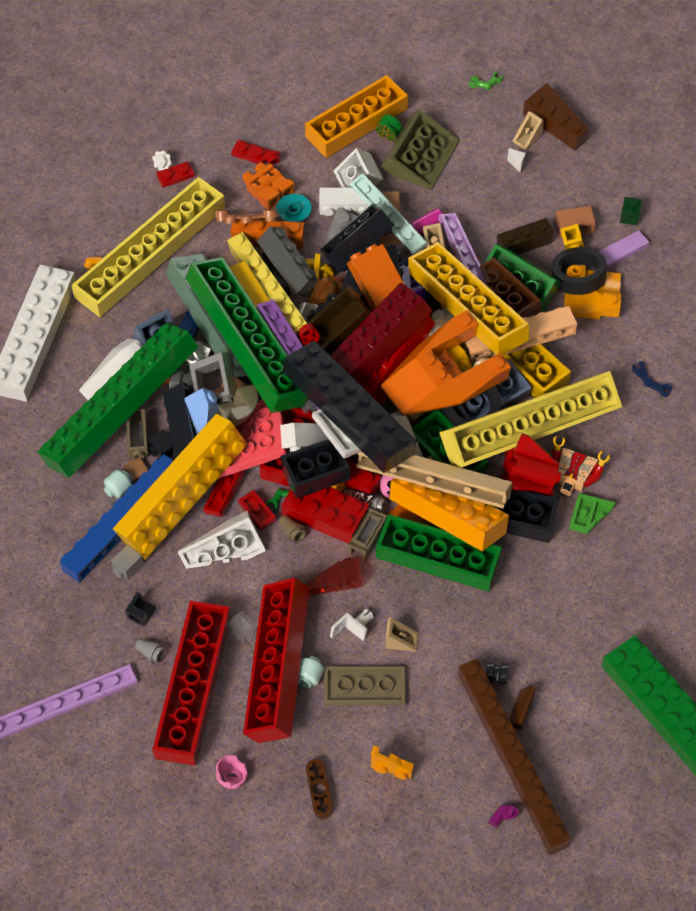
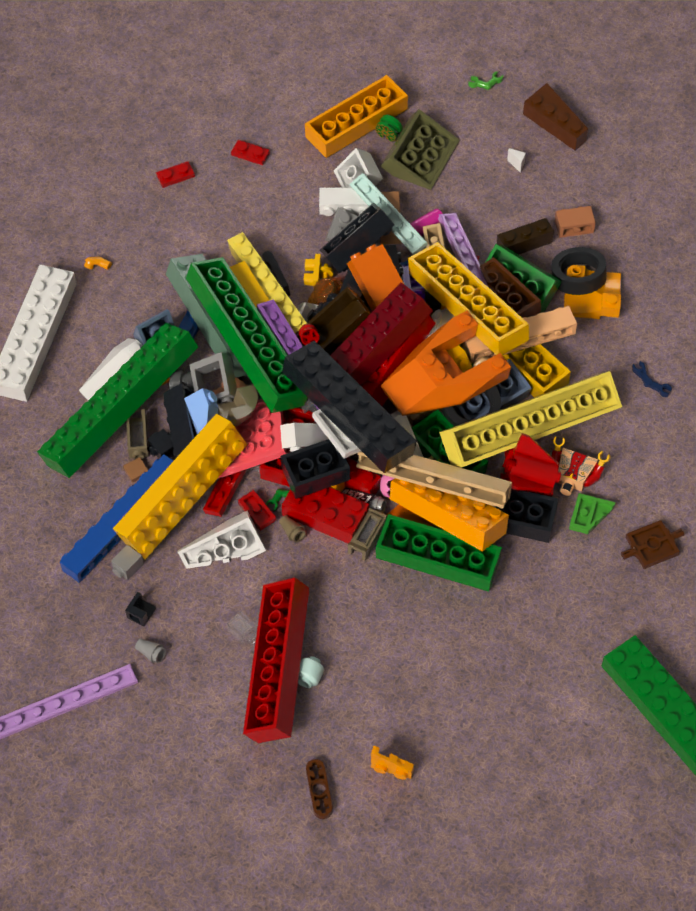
(117, 483): light aqua head -> none
(148, 247): light yellow brick -> none
(162, 160): white plant -> none
(192, 683): red brick -> none
(200, 353): white bracket -> none
(231, 765): bright pink hair -> none
(257, 228): orange brick -> none
(268, 185): orange hips -> none
(268, 215): nougat plant -> none
(273, 157): red plate -> none
(288, 261): dark grey brick -> none
(296, 203): teal dish -> none
(338, 577): clear red slope -> none
(354, 625): white bracket -> none
(364, 686): dark tan tile -> none
(400, 636): tan slope -> none
(497, 672): black wheel -> none
(502, 813): magenta arm -> none
(514, 757): reddish brown brick -> none
(522, 707): reddish brown slope -> none
(529, 131): tan slope -> none
(572, 236): yellow brick -> none
(624, 248): lavender tile -> none
(630, 211): dark green brick -> none
(652, 544): none -> reddish brown plate

